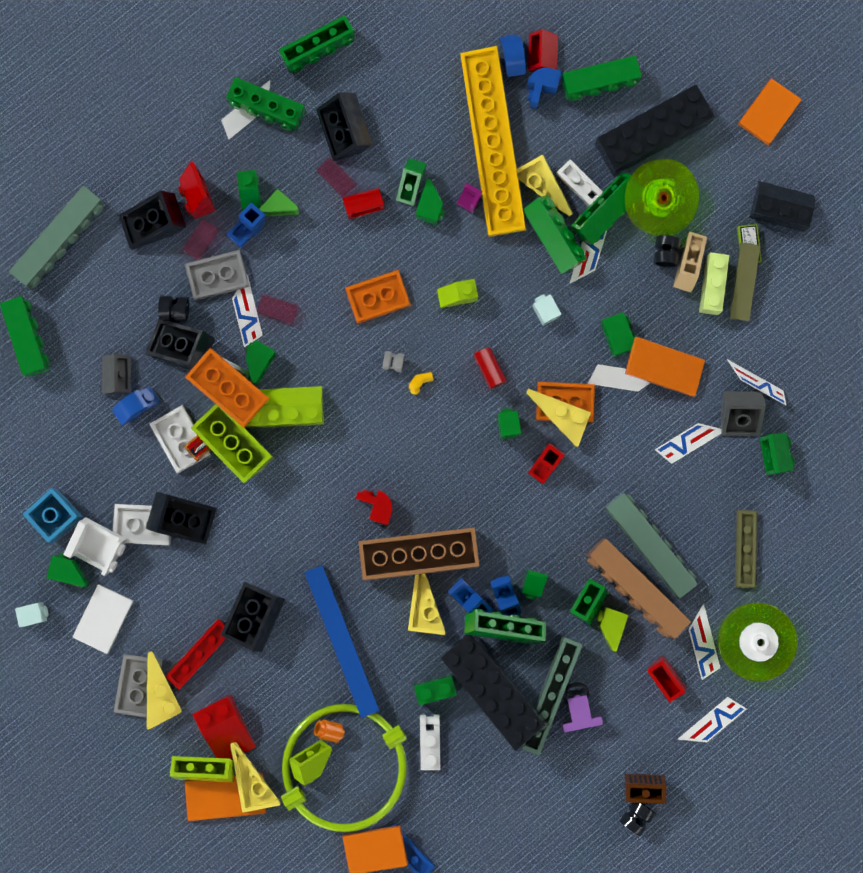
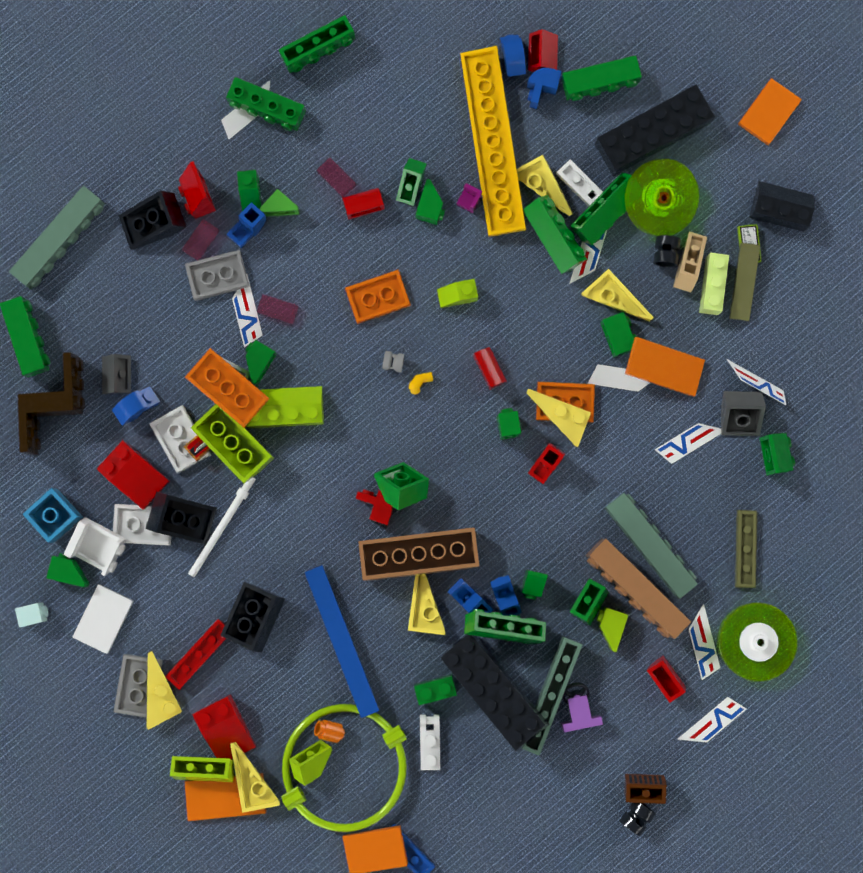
(50, 404): none -> dark brown bracket
(132, 474): none -> red slope
(173, 308): black wheel -> none
(179, 344): black slope -> none
(242, 493): none -> white bar
(344, 126): black slope -> none
(402, 485): none -> green slope
(546, 309): light aqua brick -> none
(612, 293): none -> light yellow wing

